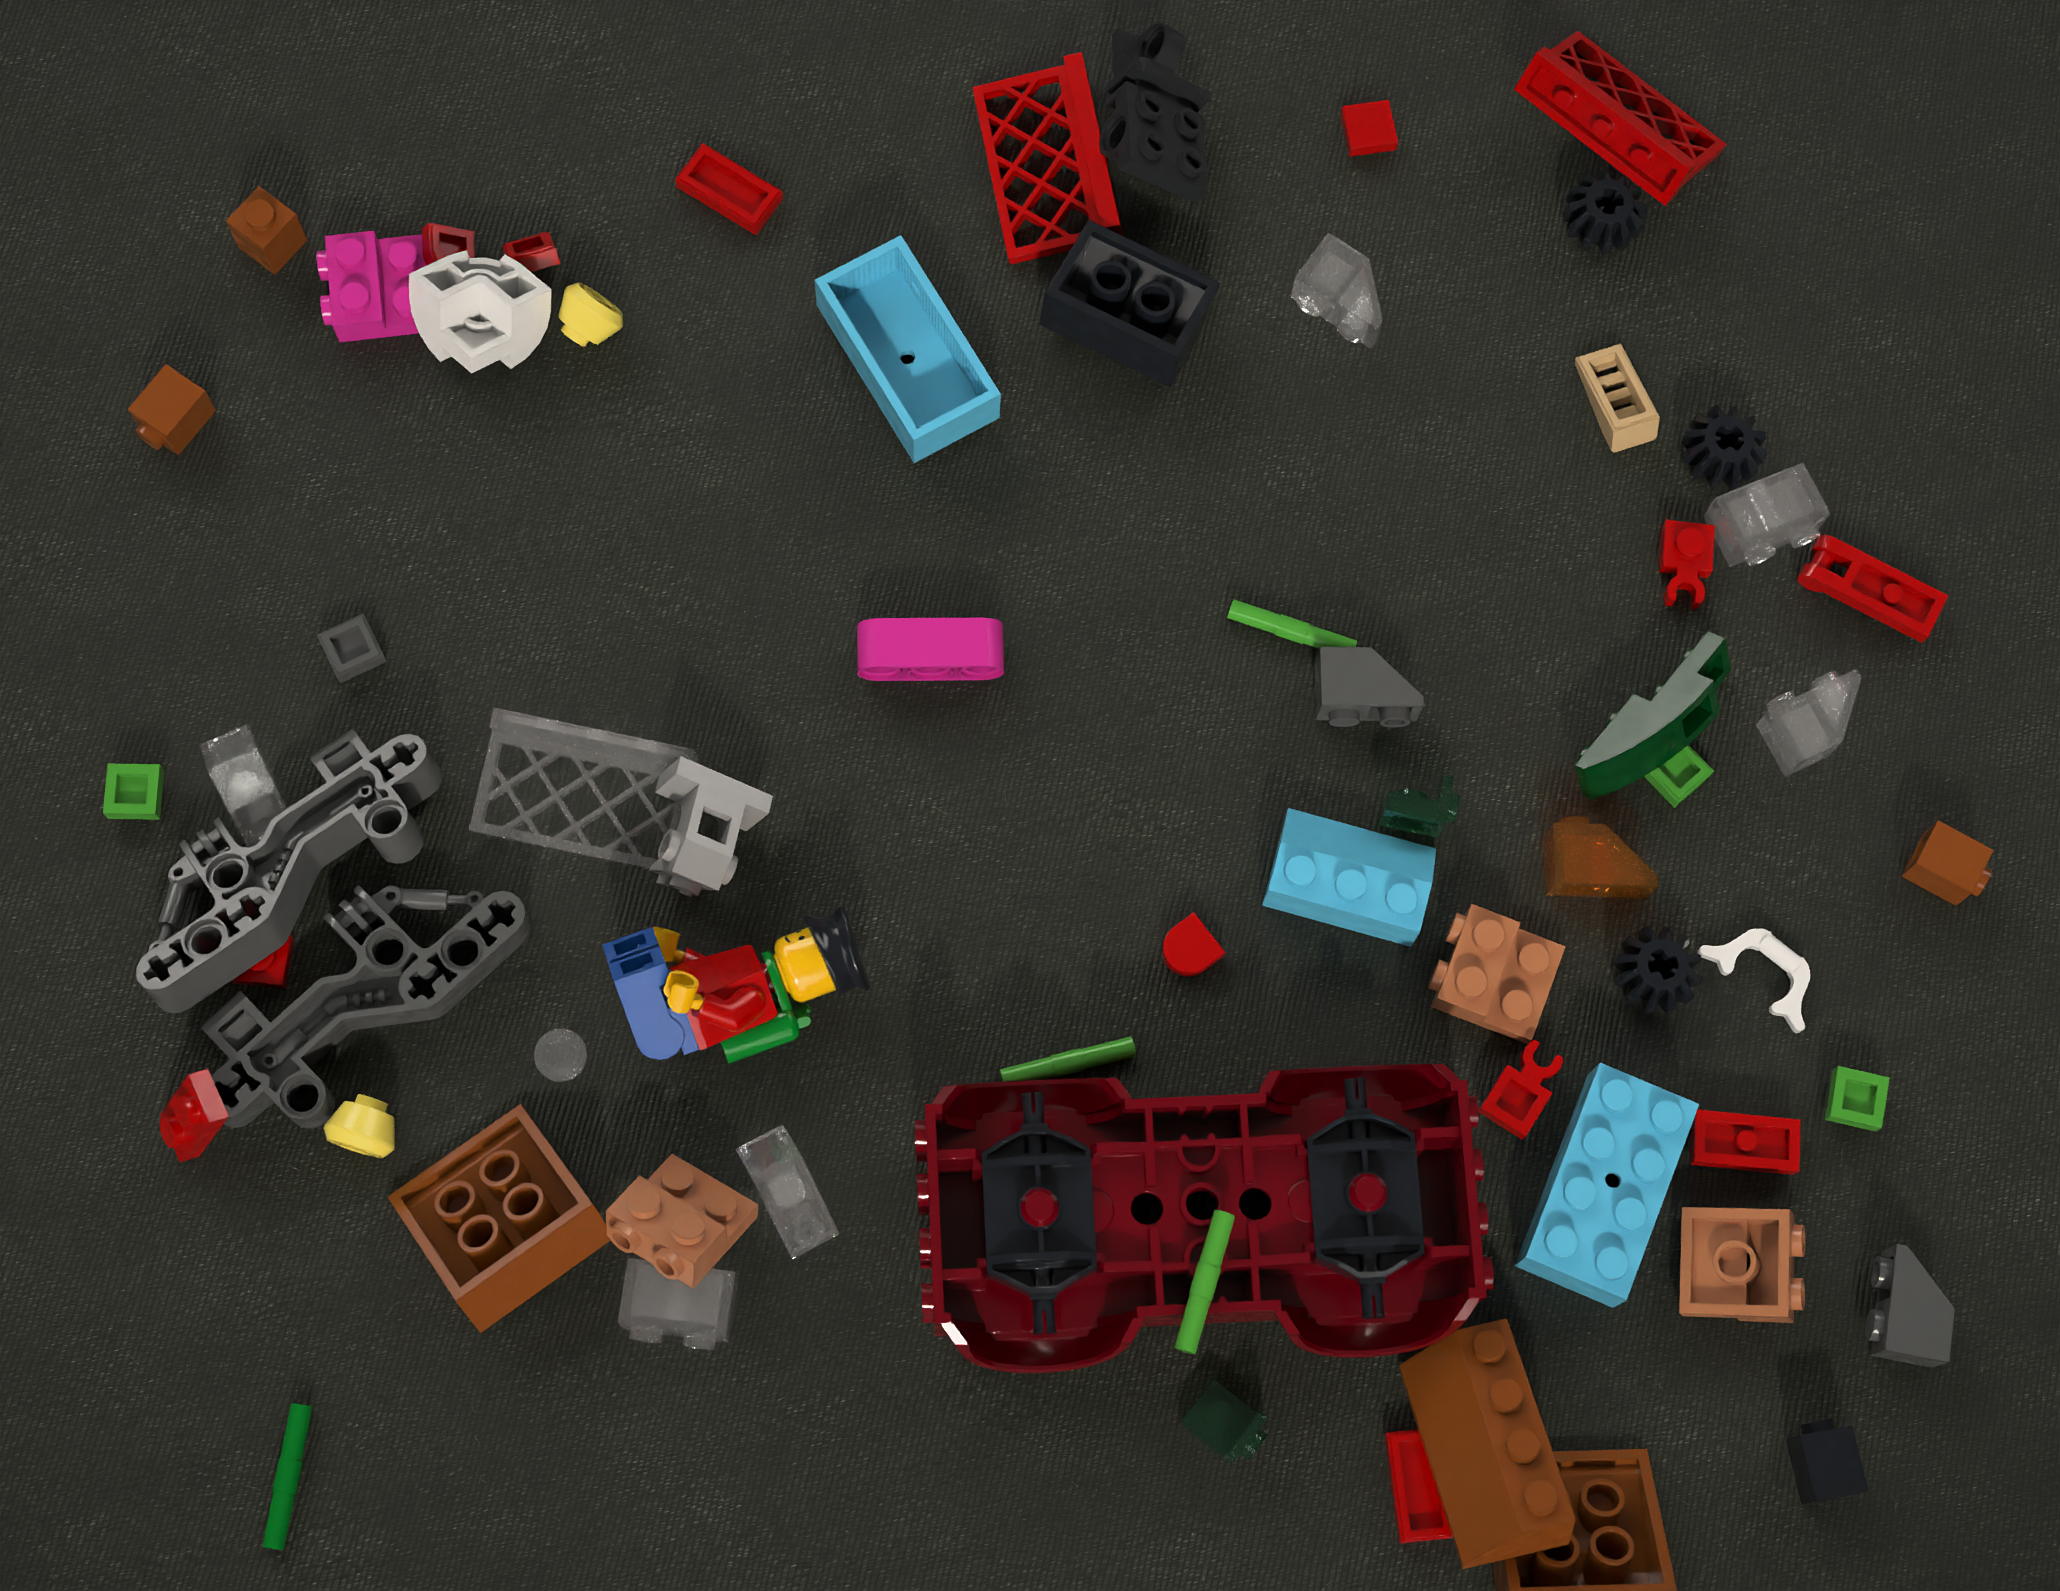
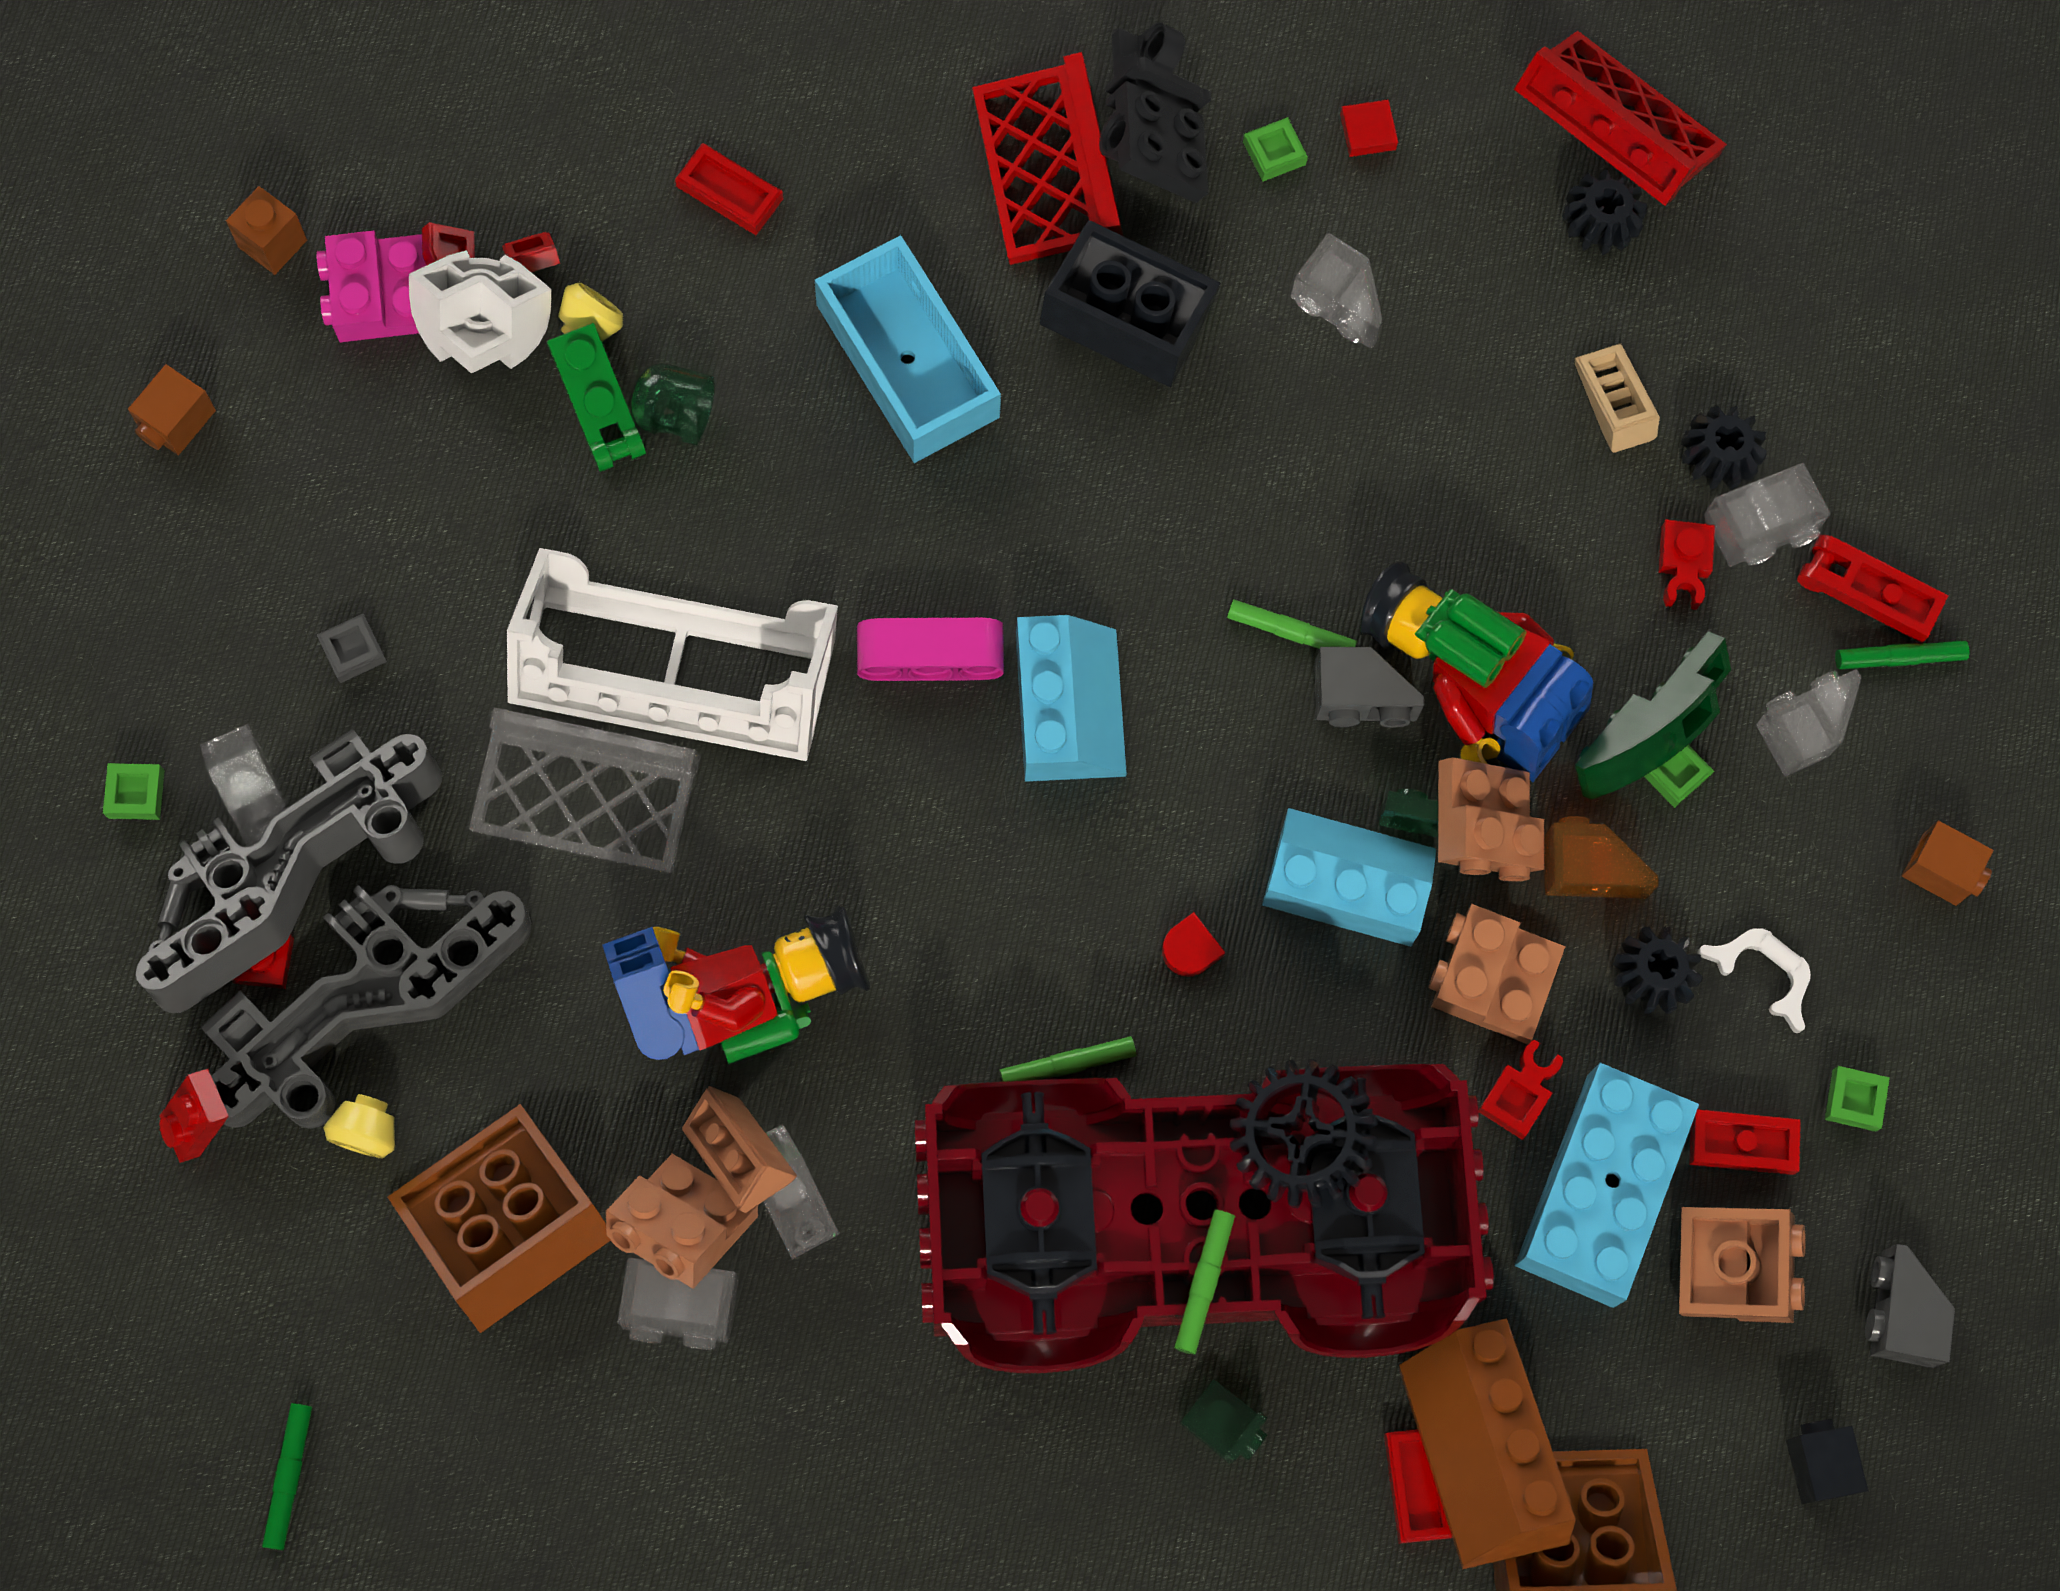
(560, 1055): clear plate -> none
(595, 395): none -> green plate
(679, 390): none -> clear green helmet
(688, 858): light grey tile -> none
(736, 1149): none -> nougat slope
(775, 725): none -> white windscreen
(1069, 699): none -> medium azure slope
(1275, 149): none -> bright green tile
(1329, 1138): none -> black gear
(1488, 669): none -> piece
(1488, 820): none -> nougat plate
(1902, 654): none -> green piece

